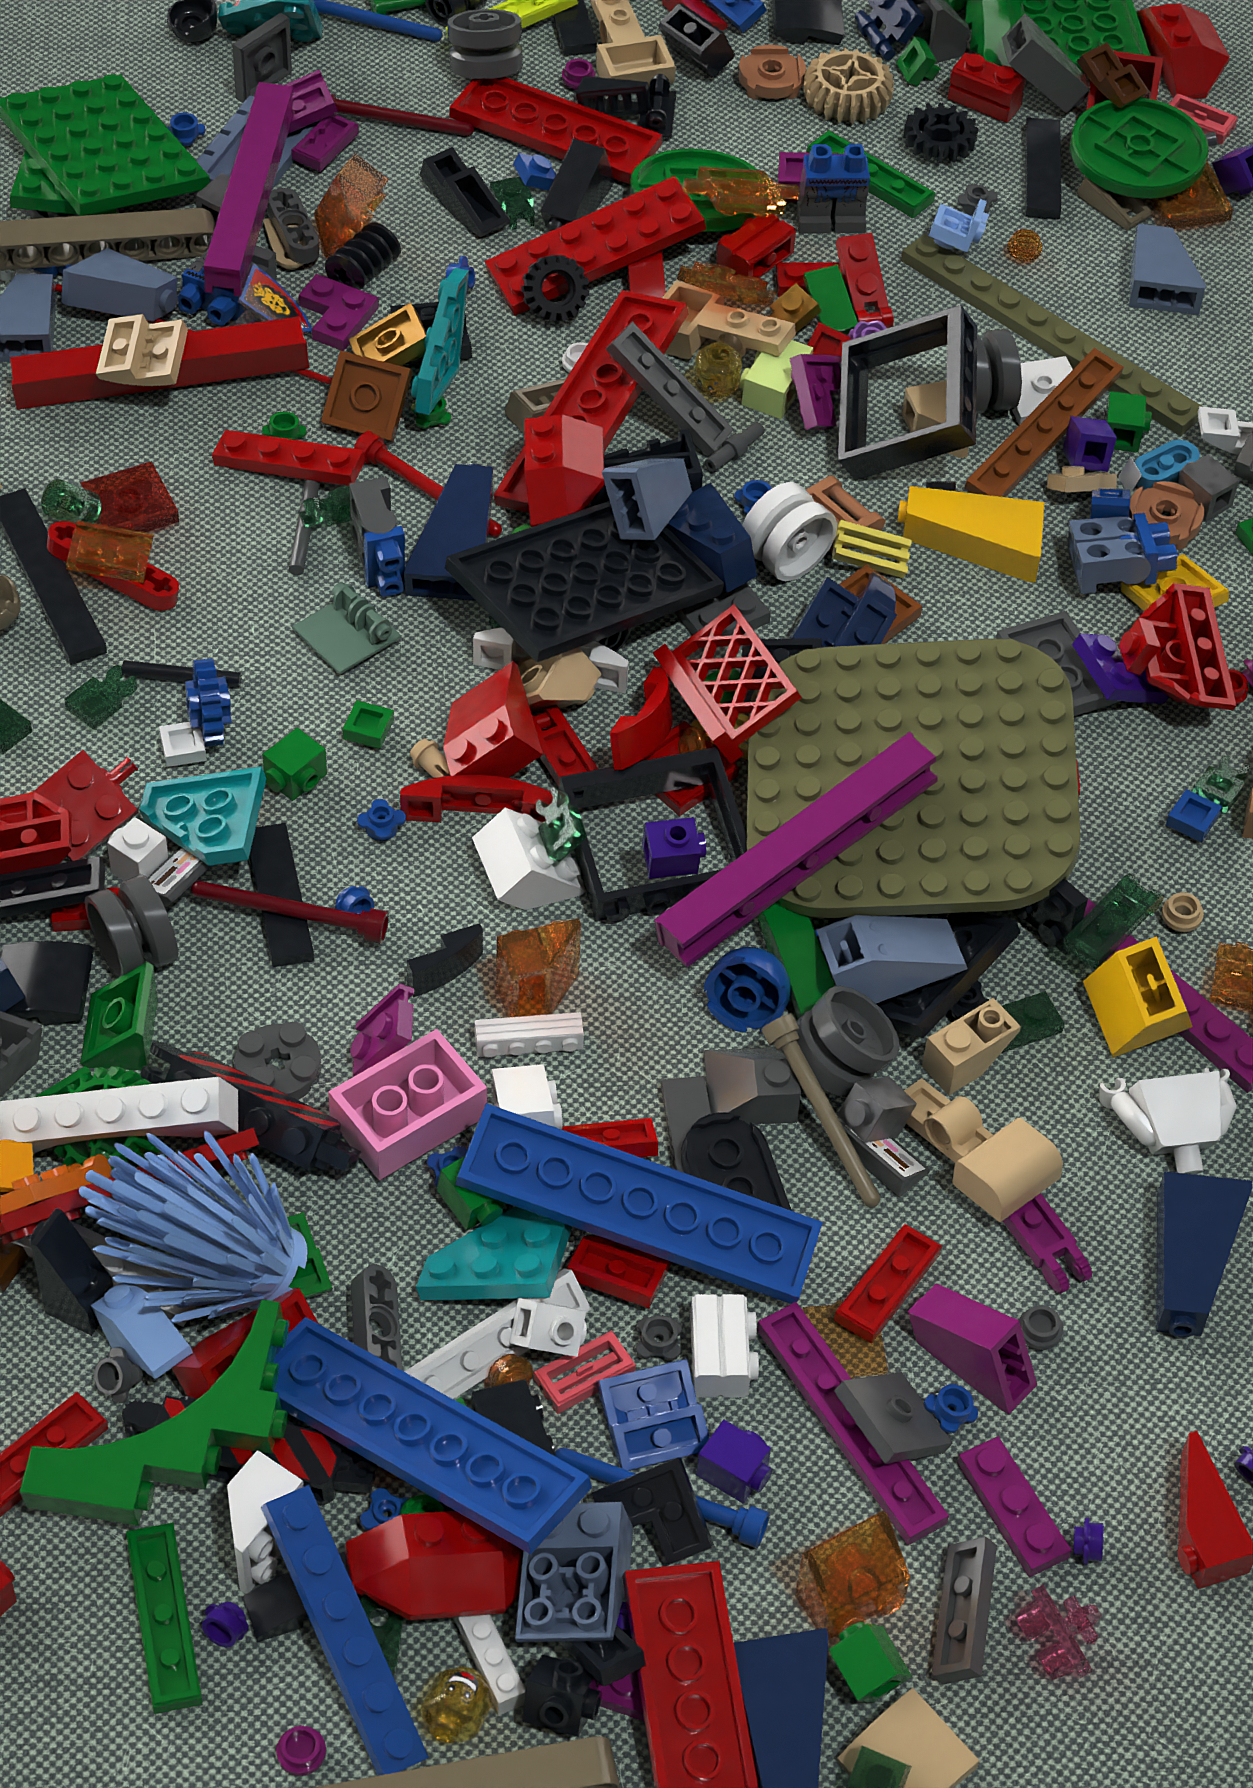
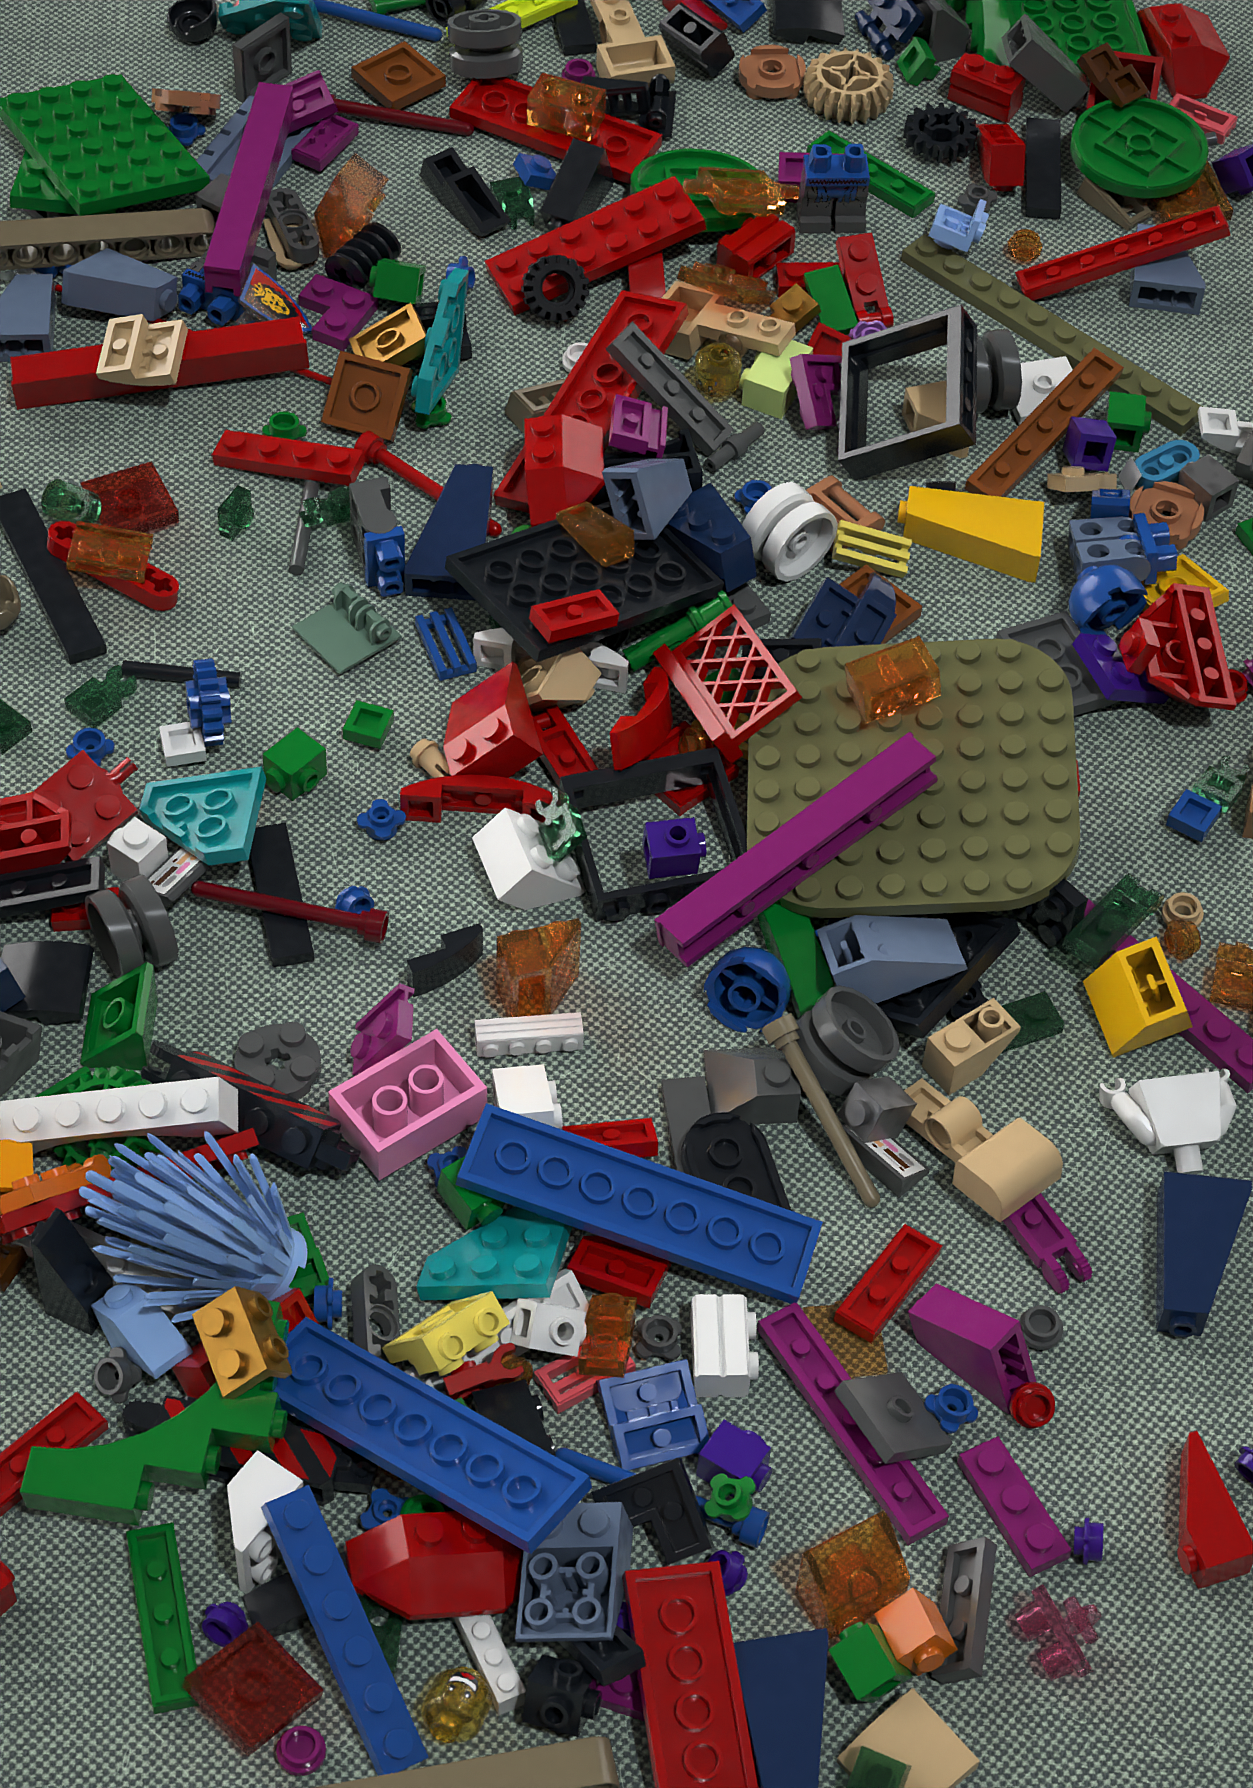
(92, 742): none -> blue plate
(175, 100): none -> nougat plate
(235, 513): none -> clear green plate
(241, 1341): none -> pearl gold bracket
(253, 1688): none -> clear red plate
(327, 1303): none -> blue plate
(398, 76): none -> dark orange plate
(398, 280): none -> green brick
(438, 621): none -> blue tile
(449, 1334): none -> light yellow plate
(475, 1377): none -> red plate
(566, 106): none -> clear orange brick
(574, 616): none -> red plate
(600, 535): none -> clear orange slope
(608, 1335): none -> clear orange slope
(637, 426): none -> magenta plate
(676, 633): none -> green pin
(732, 1569): none -> dark purple plate
(735, 1509): none -> green plate
(893, 679): none -> clear orange brick
(916, 1632): none -> orange brick
(1001, 156): none -> red slope
(1032, 1405): none -> red plate
(1105, 598): none -> blue cylinder
(1123, 253): none -> red tile
(1182, 939): none -> clear orange plate

